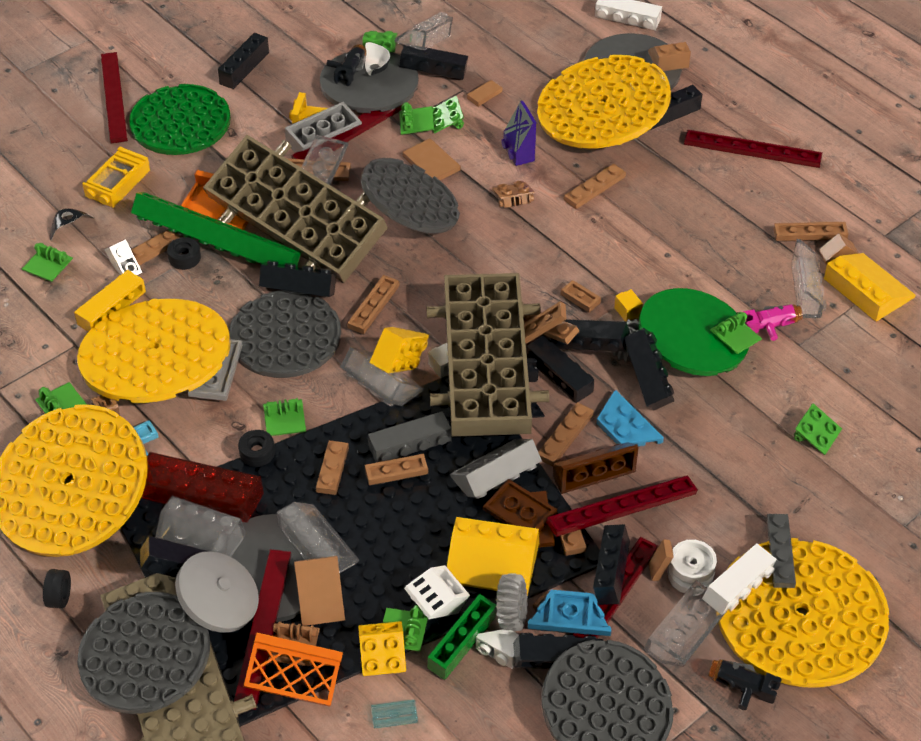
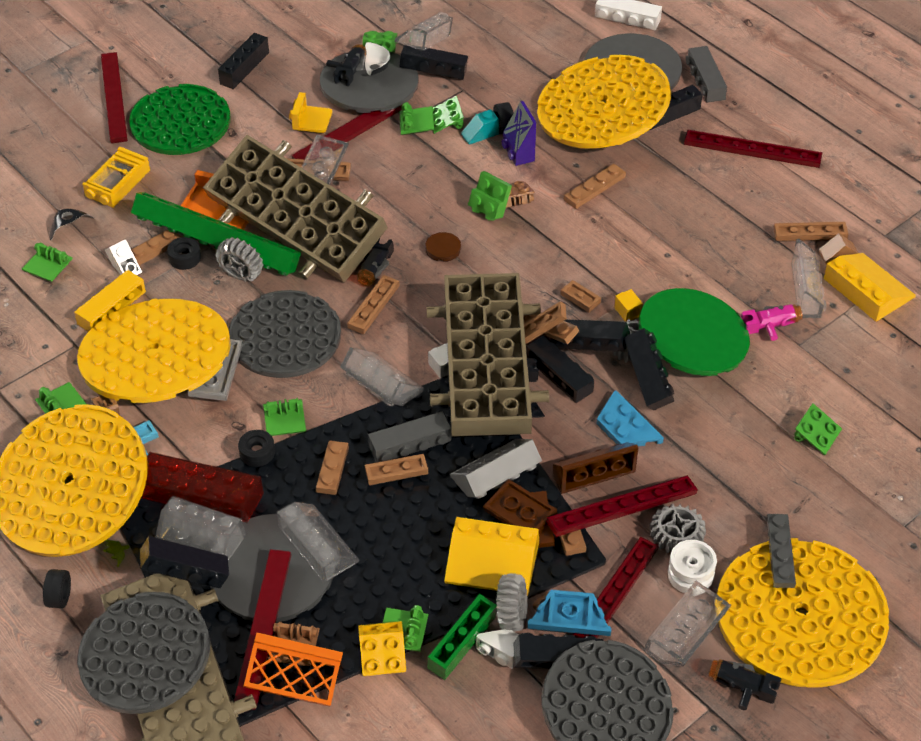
(116, 549): none -> clear neon green piece
(217, 591): light grey dish -> none
(239, 259): none -> light grey gear
(297, 279): black brick -> none
(319, 590): medium nougat tile -> none
(325, 123): light grey slope -> none
(375, 262): none -> black piece
(394, 710): clear light blue tile -> none
(399, 350): yellow slope -> none
(410, 195): dark grey tile -> none
(432, 159): medium nougat tile -> none
(437, 593): white slope -> none
(443, 246): none -> reddish brown tile
(481, 127): none -> teal slope
(484, 93): medium nougat tile -> none
(490, 196): none -> bright green plate
(504, 113): none -> black tyre
(565, 434): medium nougat plate -> none
(611, 564): black brick -> none
(661, 560): medium nougat tile -> none
(671, 56): medium nougat slope -> none
(675, 525): none -> light grey gear
(706, 74): none -> dark grey brick
(736, 333): bright green hinge -> none
(739, 579): white brick -> none

